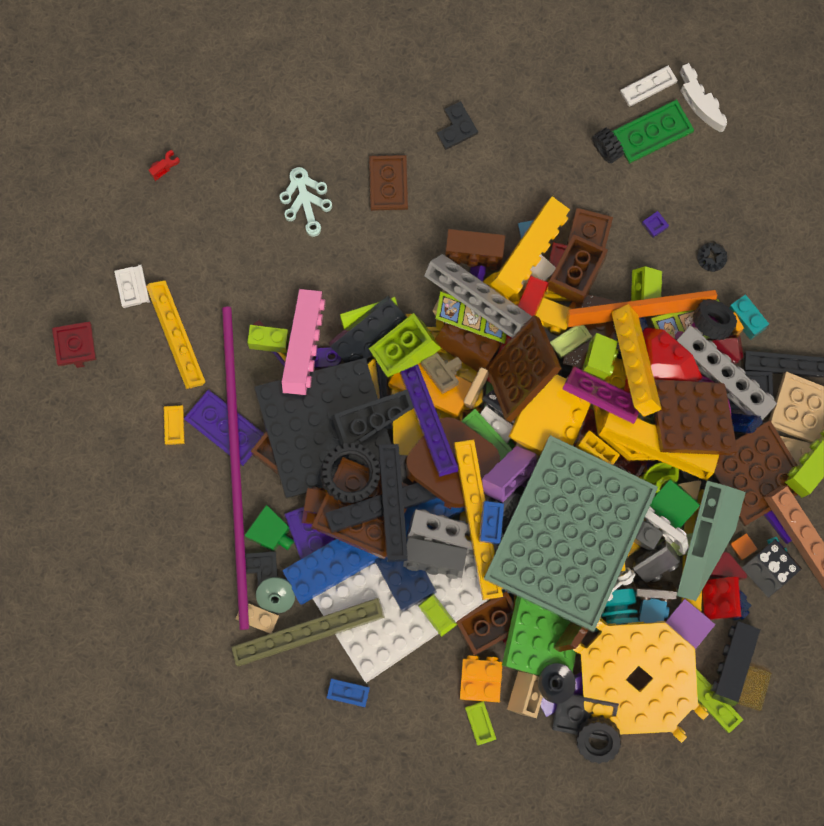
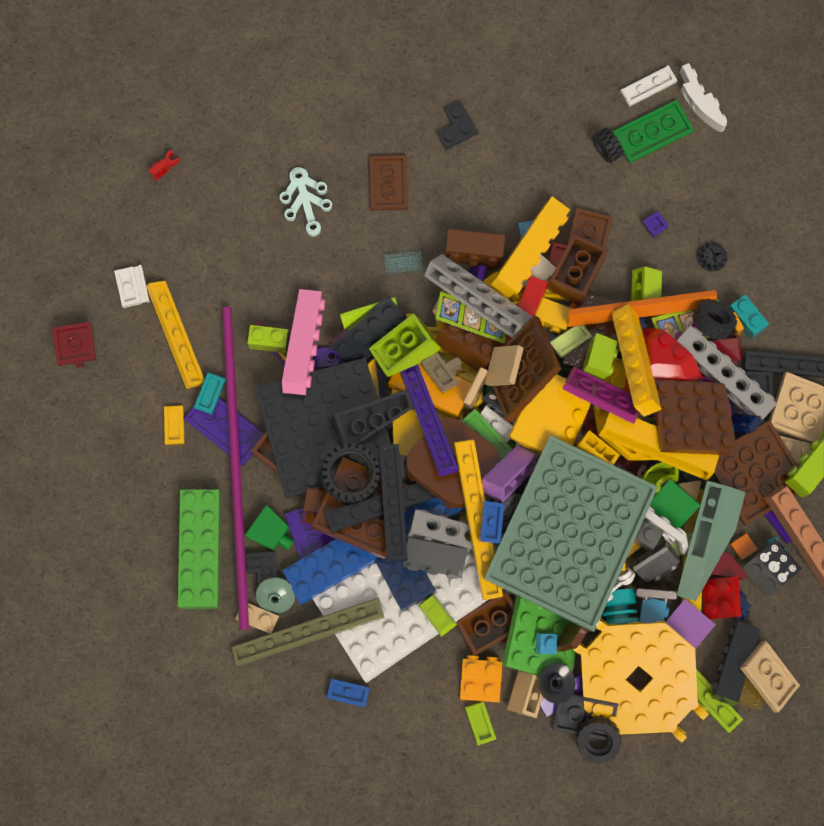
(199, 549): none -> bright green brick
(209, 393): none -> teal tile
(403, 262): none -> clear light blue tile
(504, 365): none -> tan tile
(546, 643): none -> dark azure plate
(770, 676): none -> tan tile

